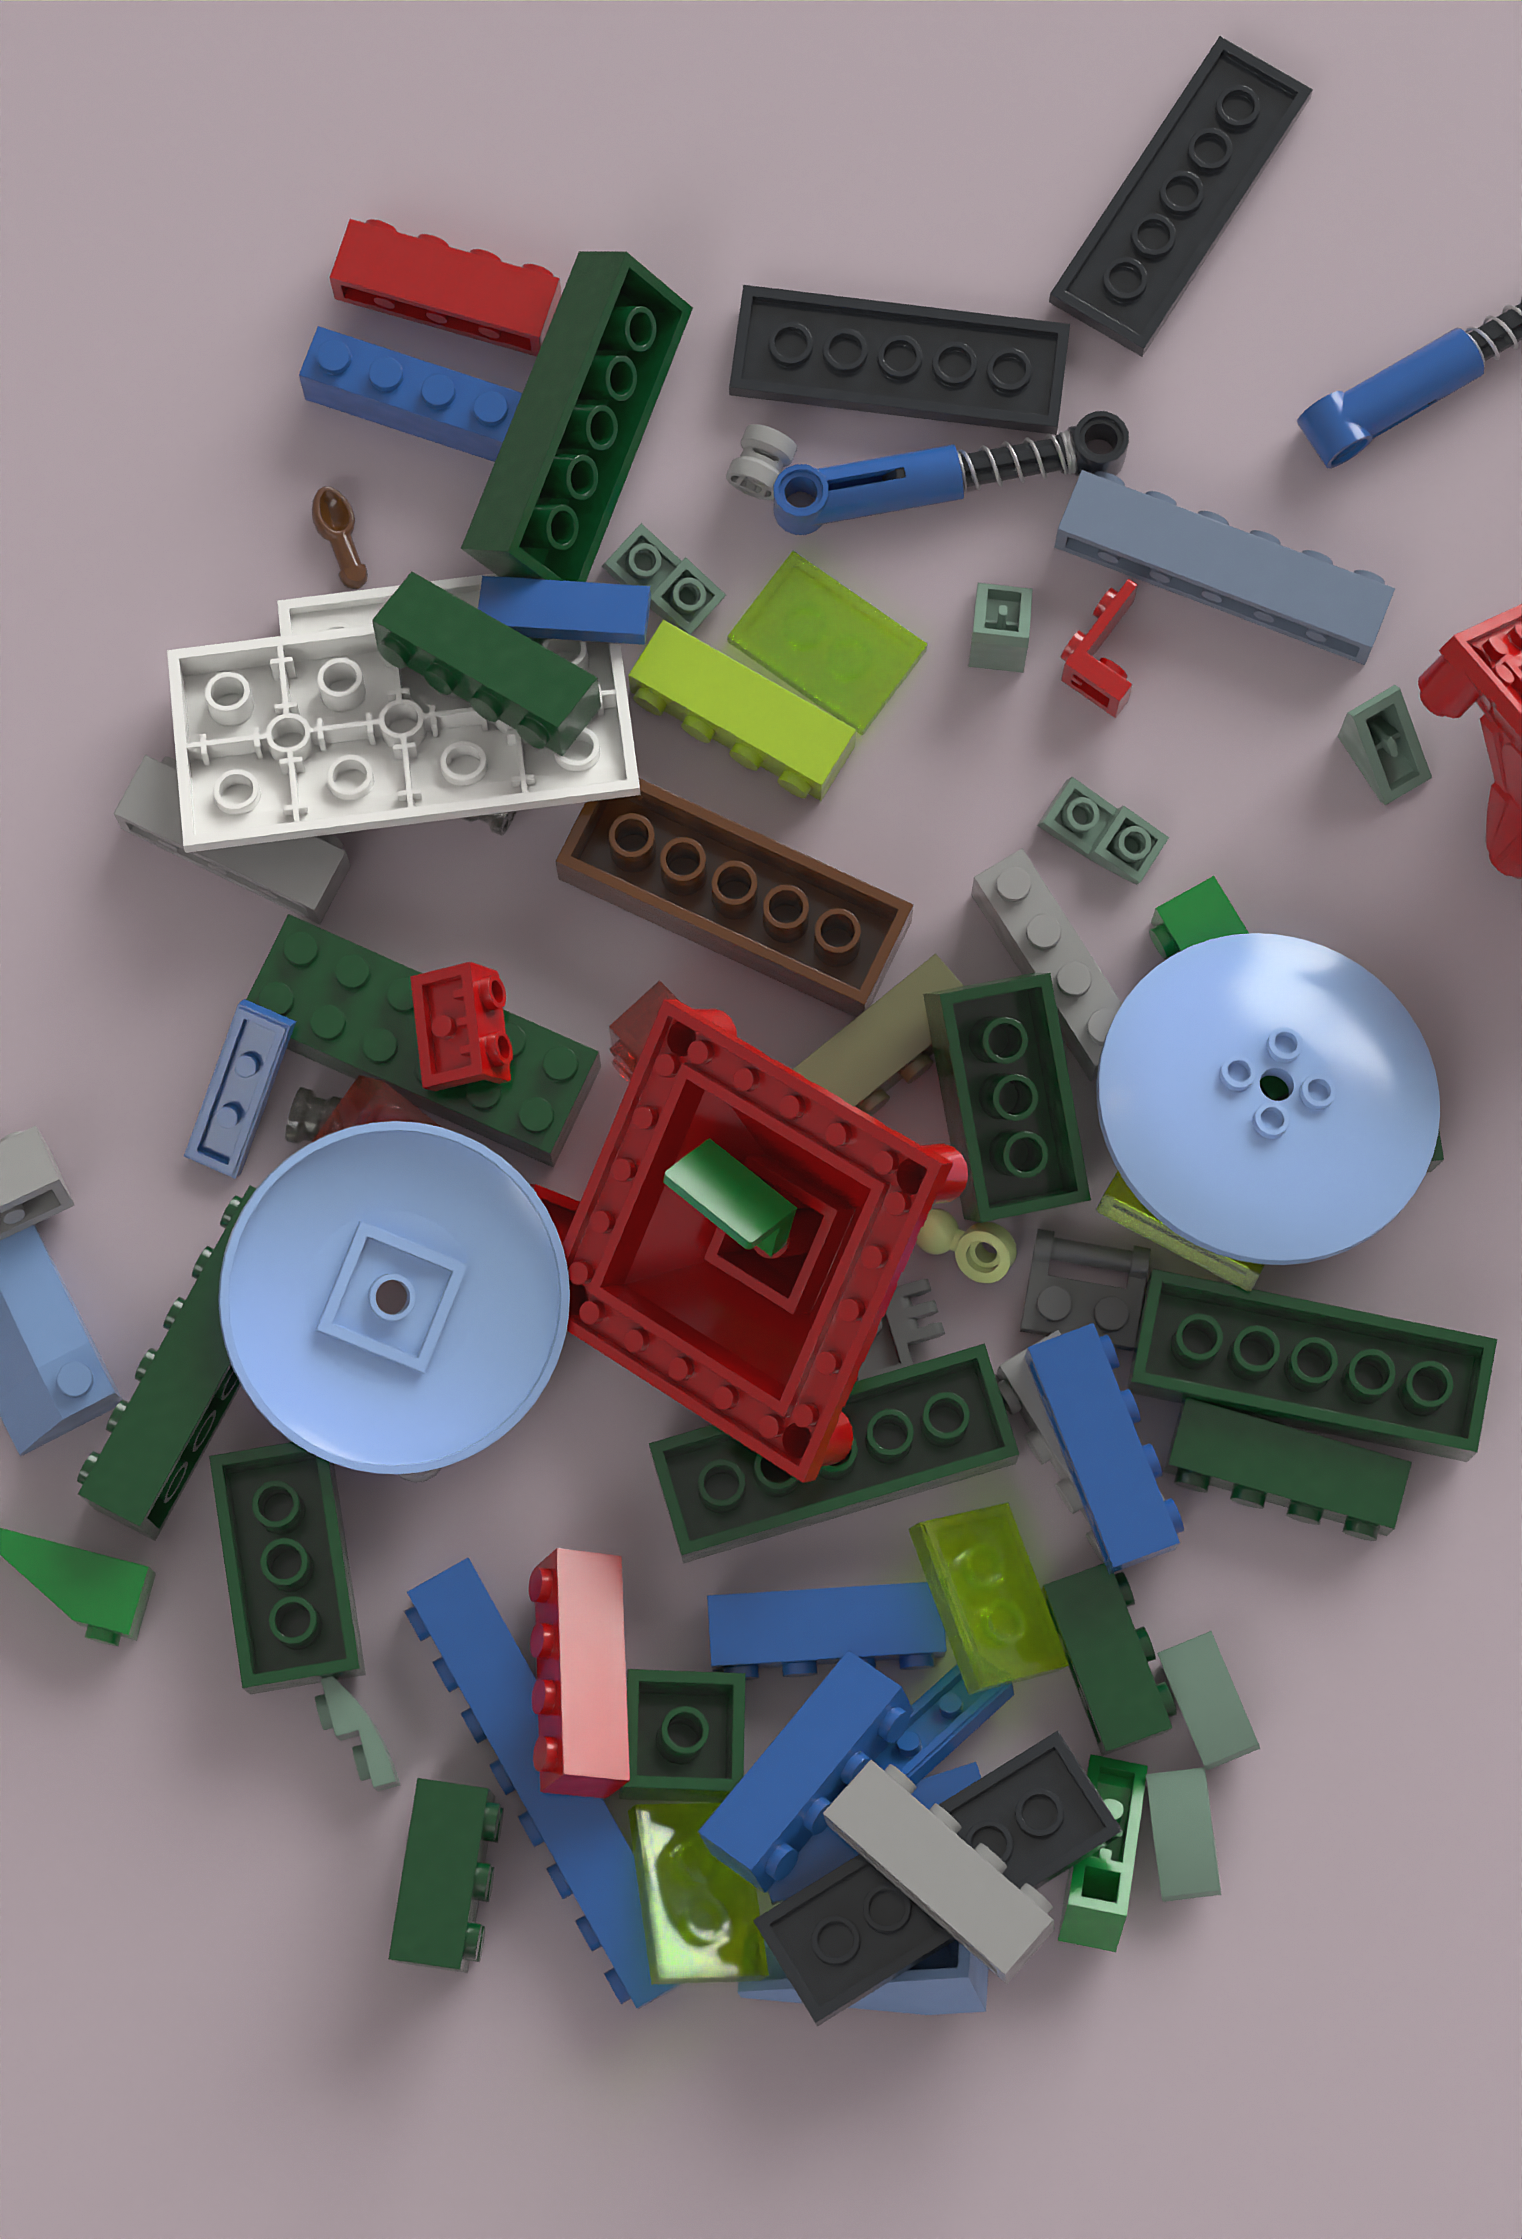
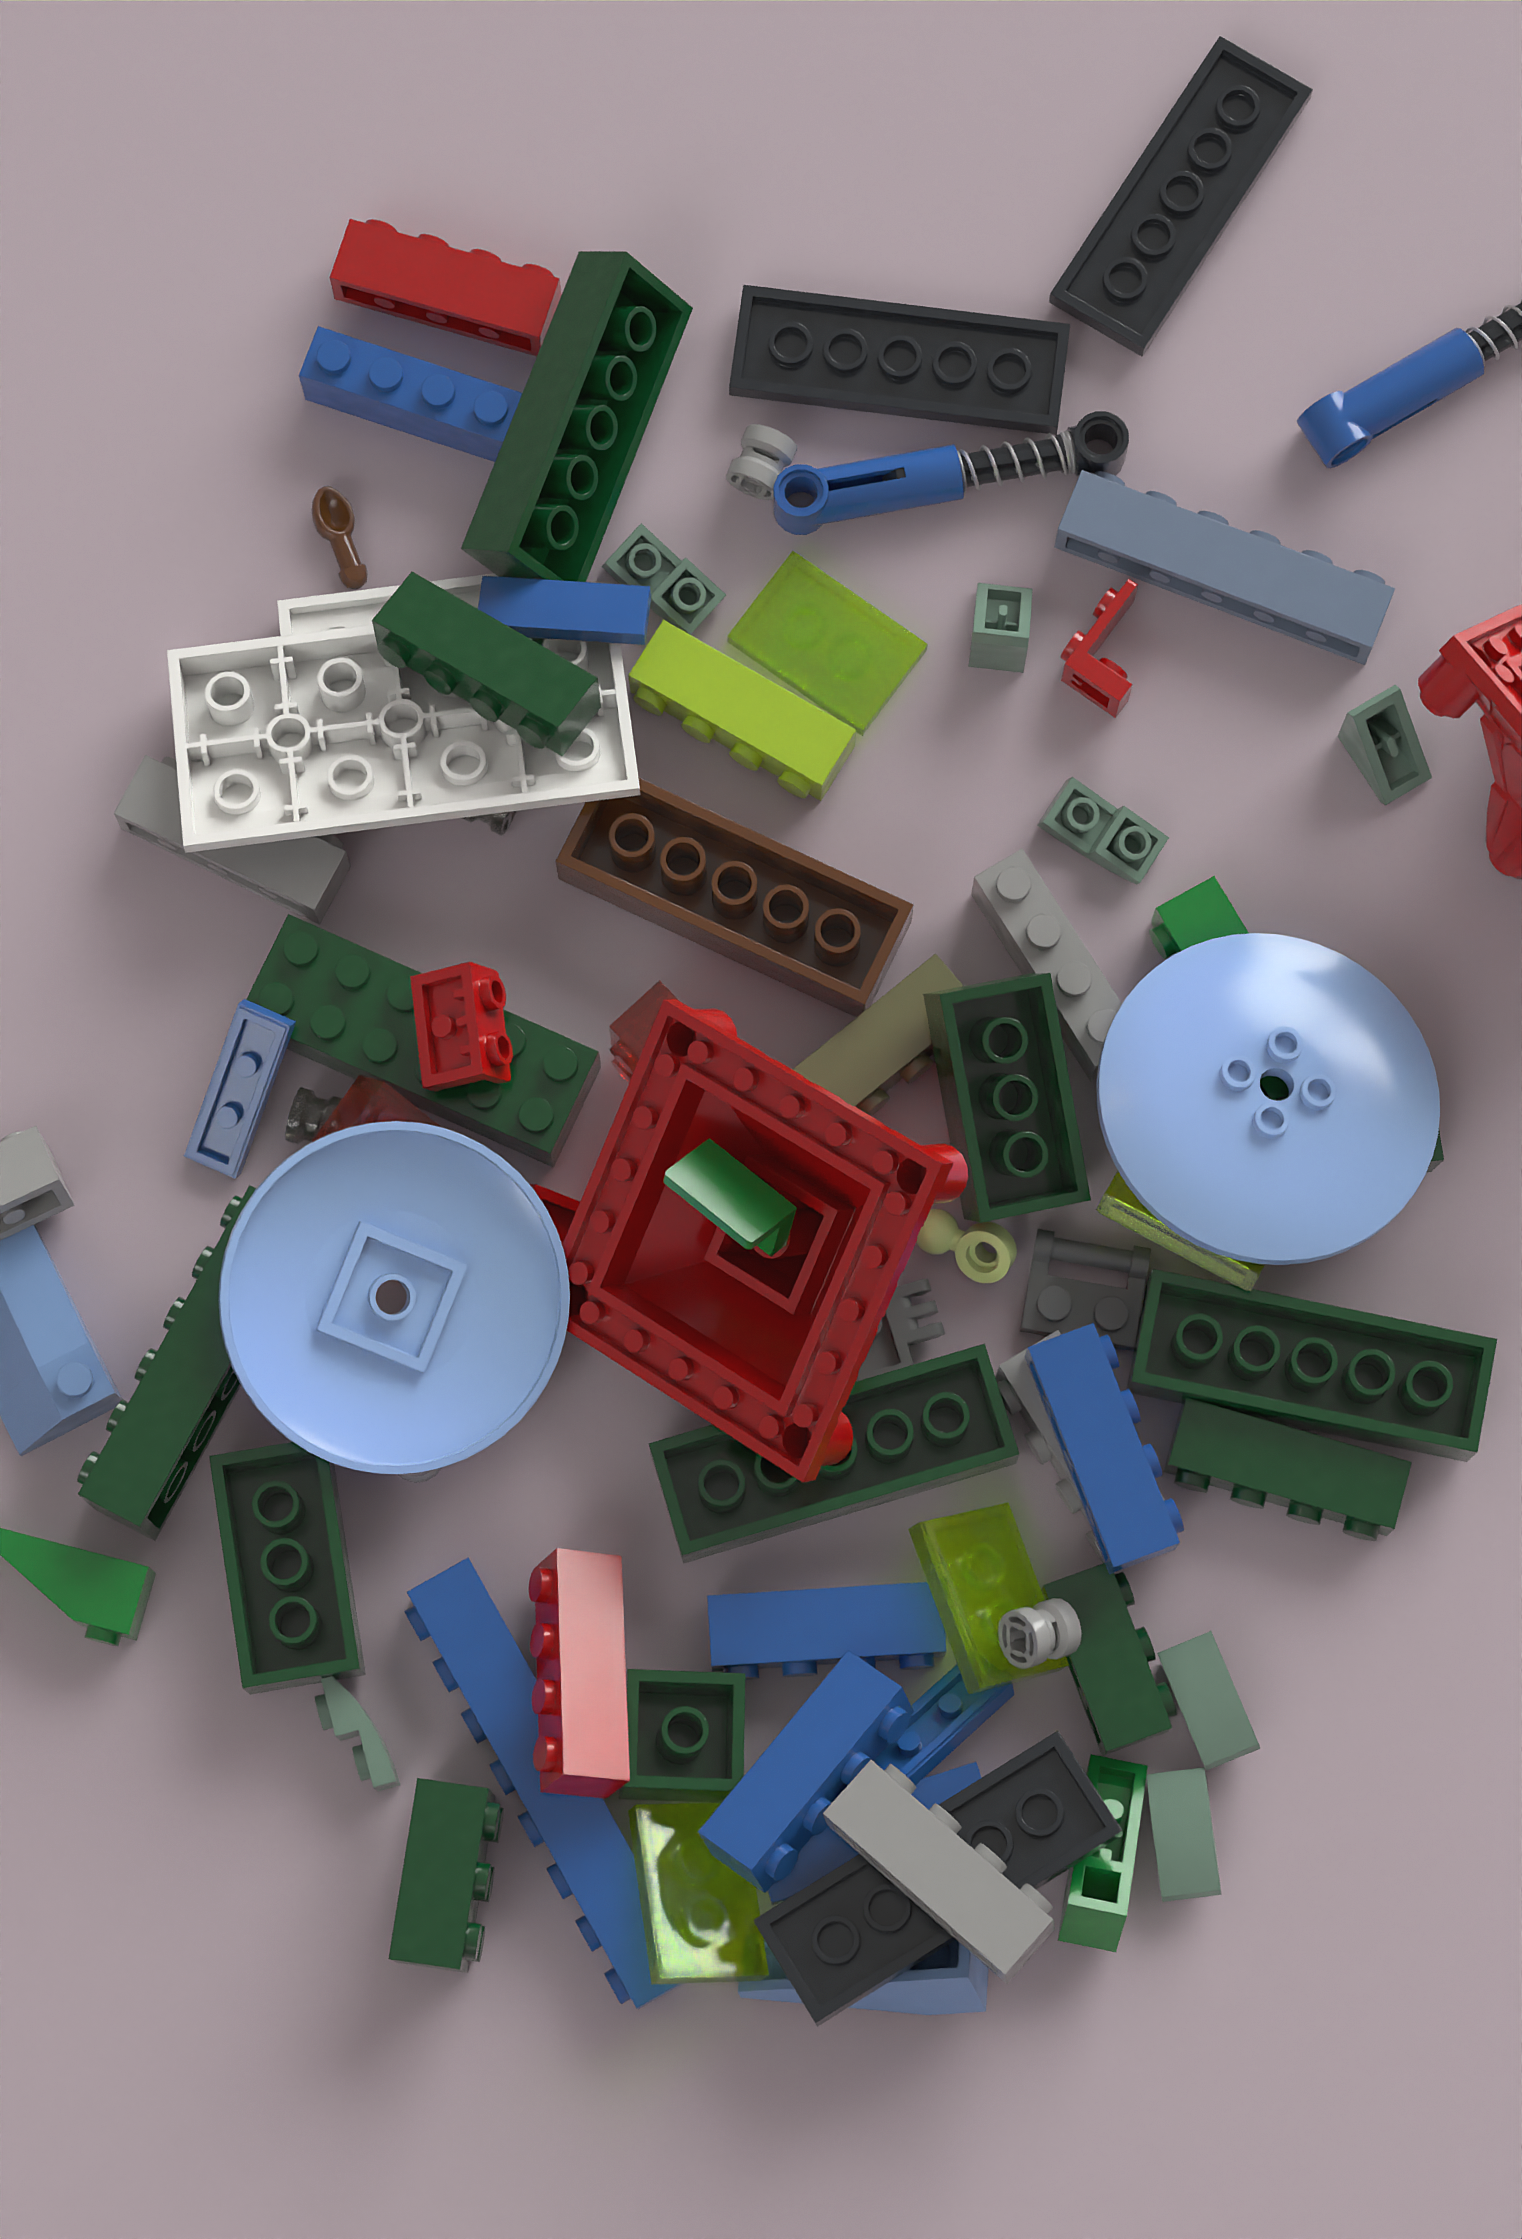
(1039, 1633): none -> light grey wheel

